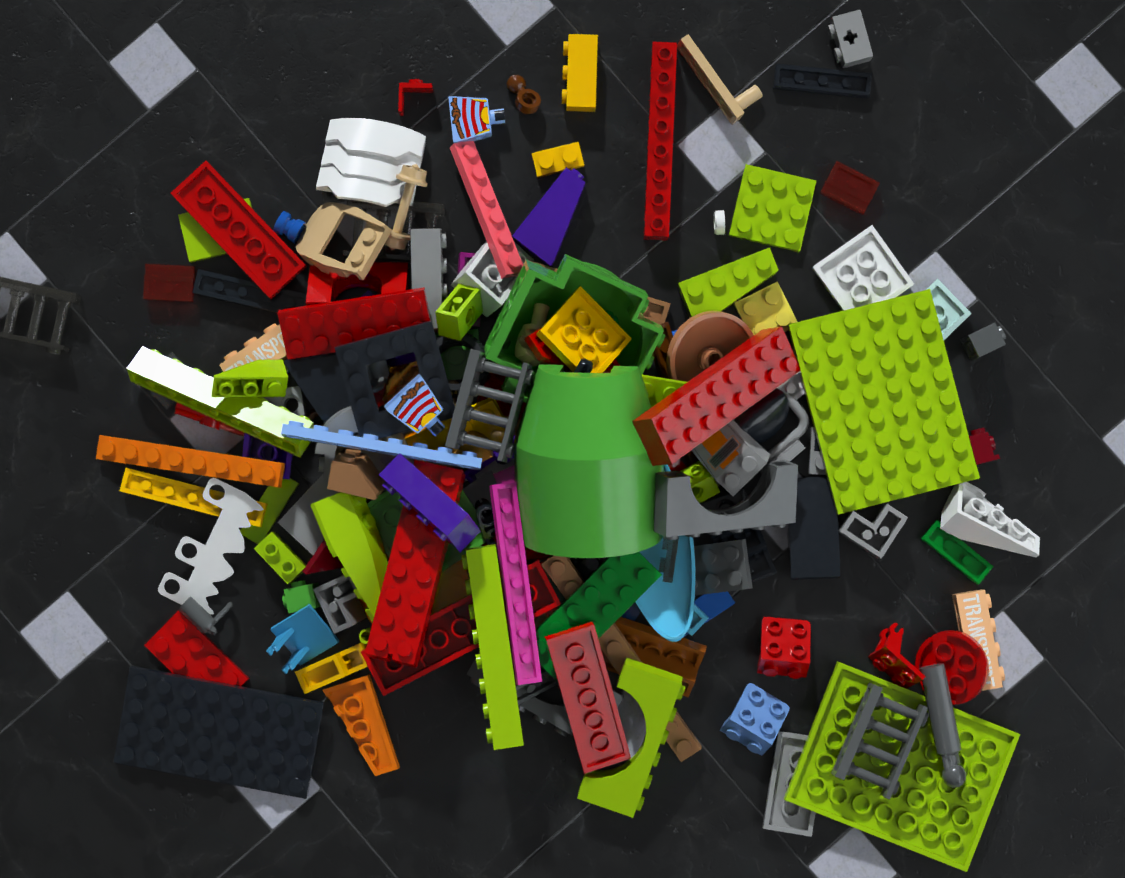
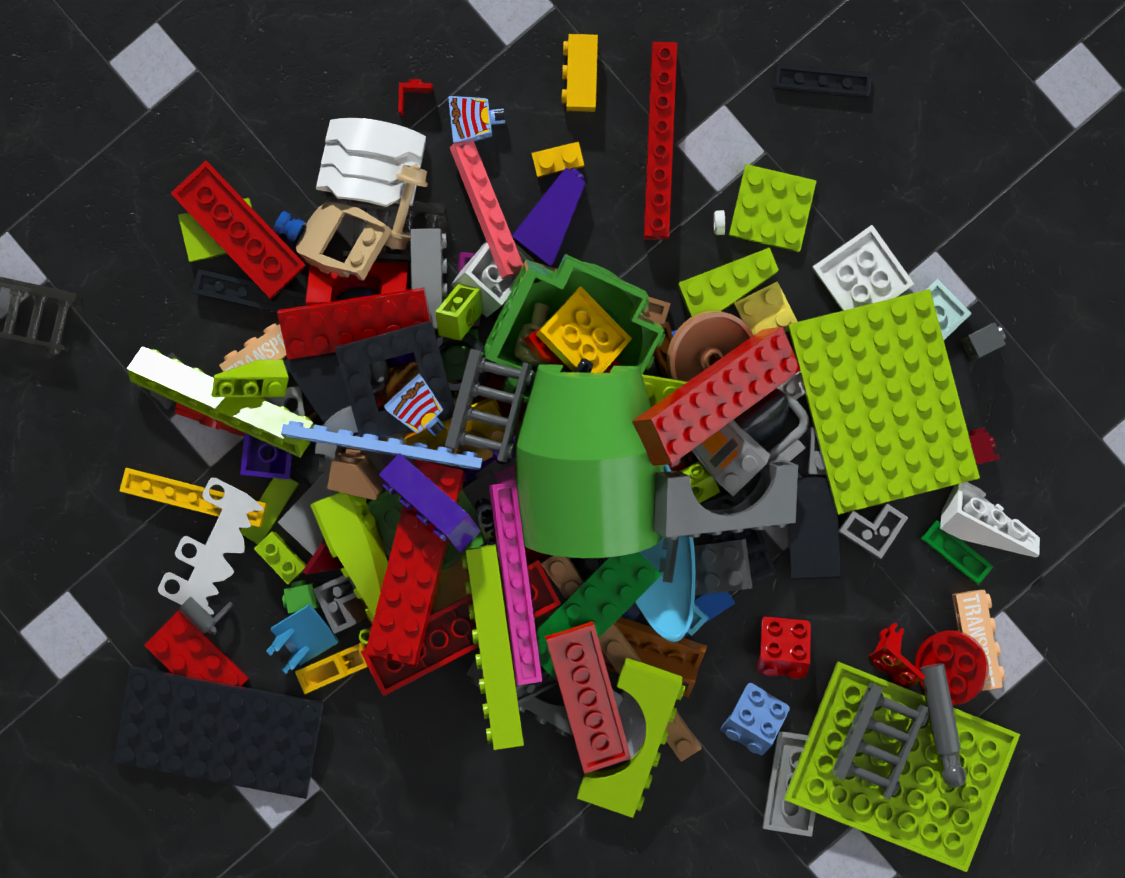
(169, 283): clear red plate -> none
(190, 461): orange plate -> none
(361, 713): orange wing -> none
(527, 99): reddish brown plate -> none
(729, 105): tan piece -> none
(849, 188): clear red plate -> none
(853, 26): light grey brick -> none

